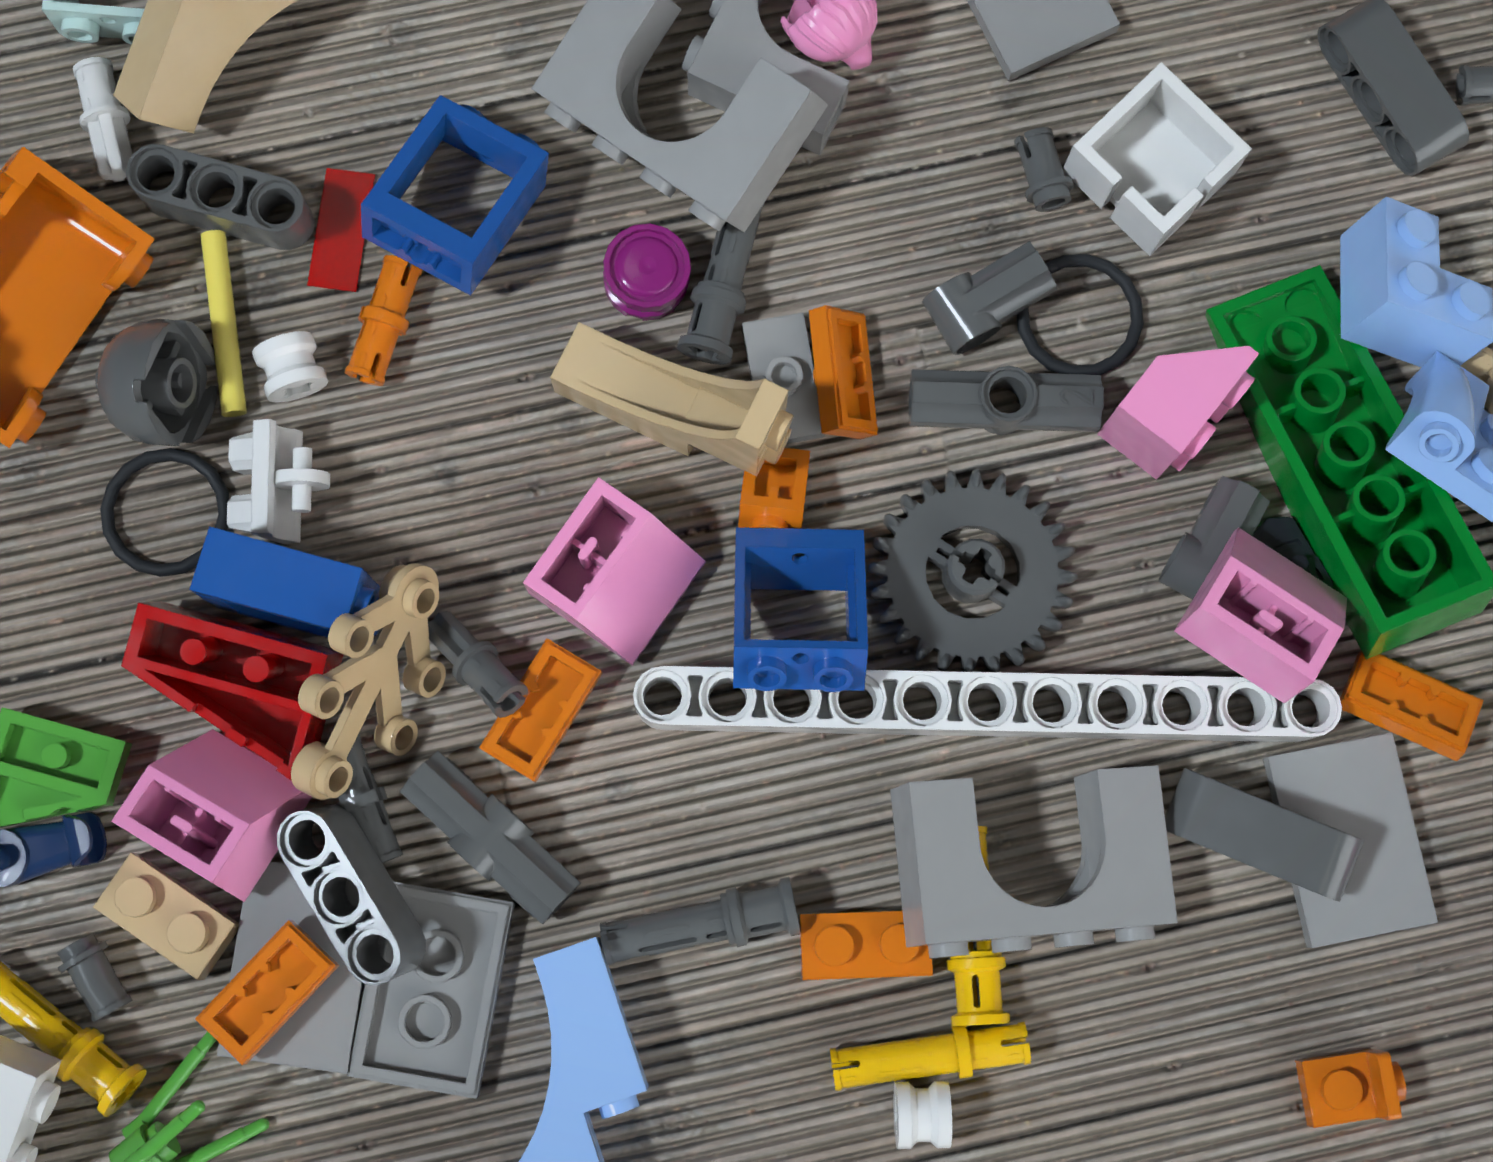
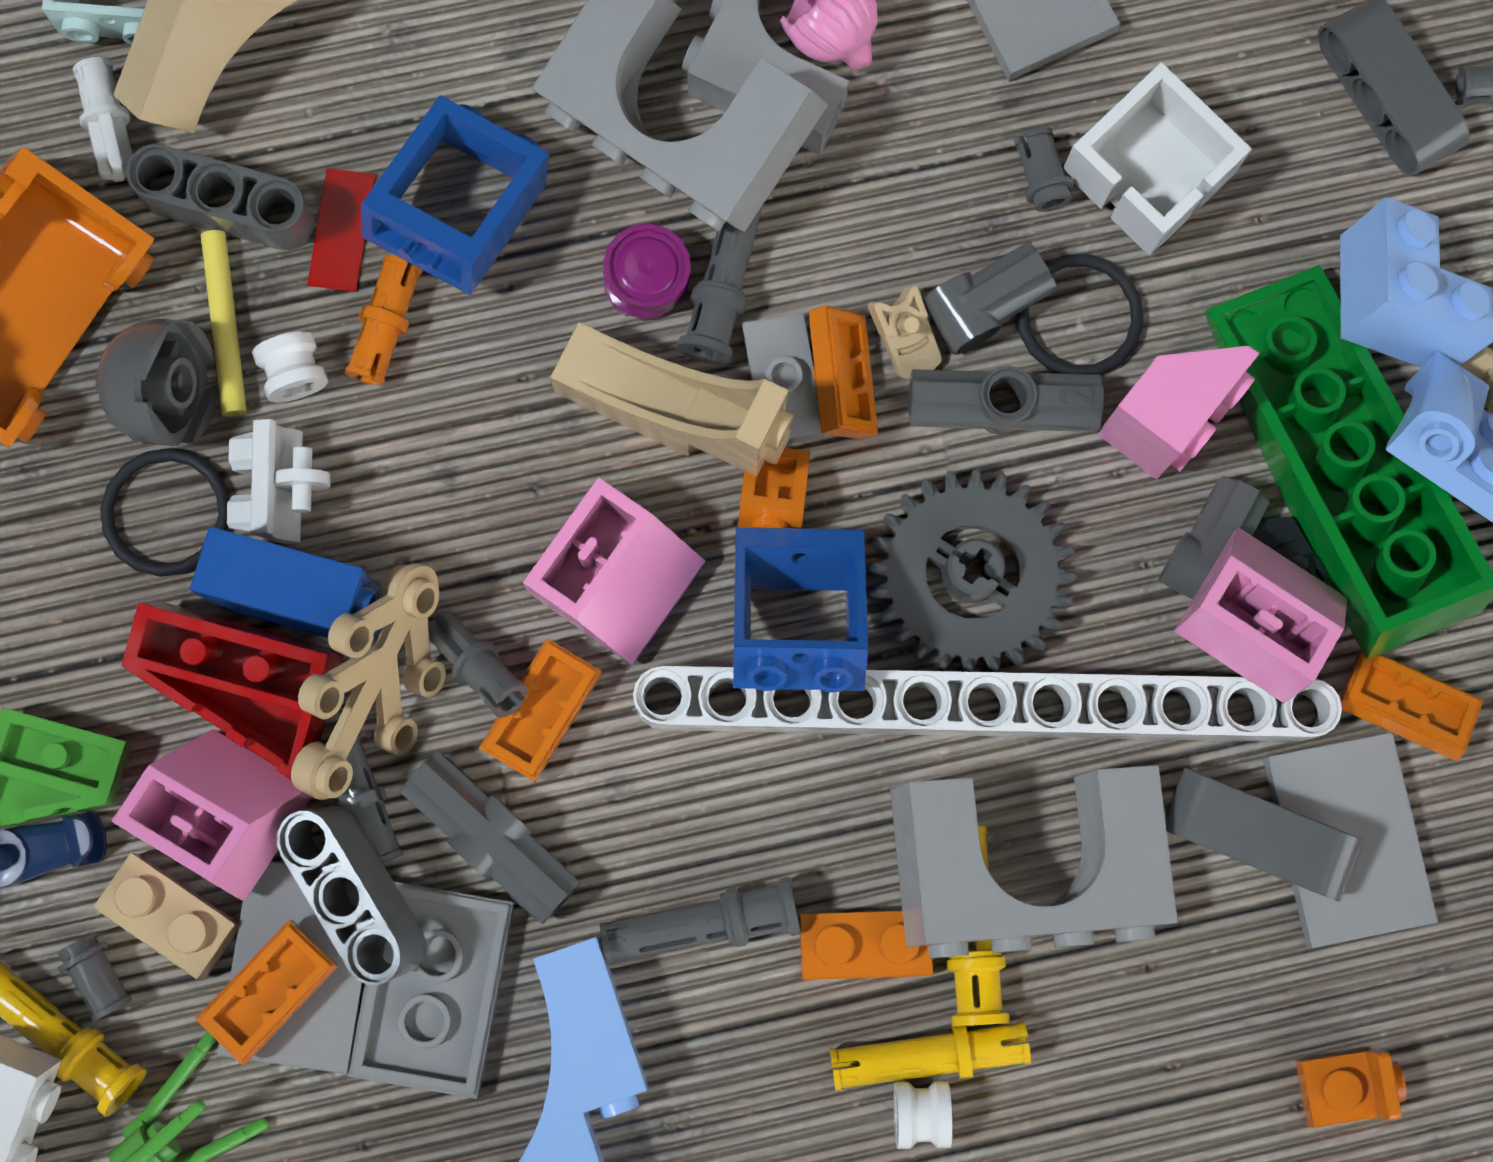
(906, 332): none -> tan piece

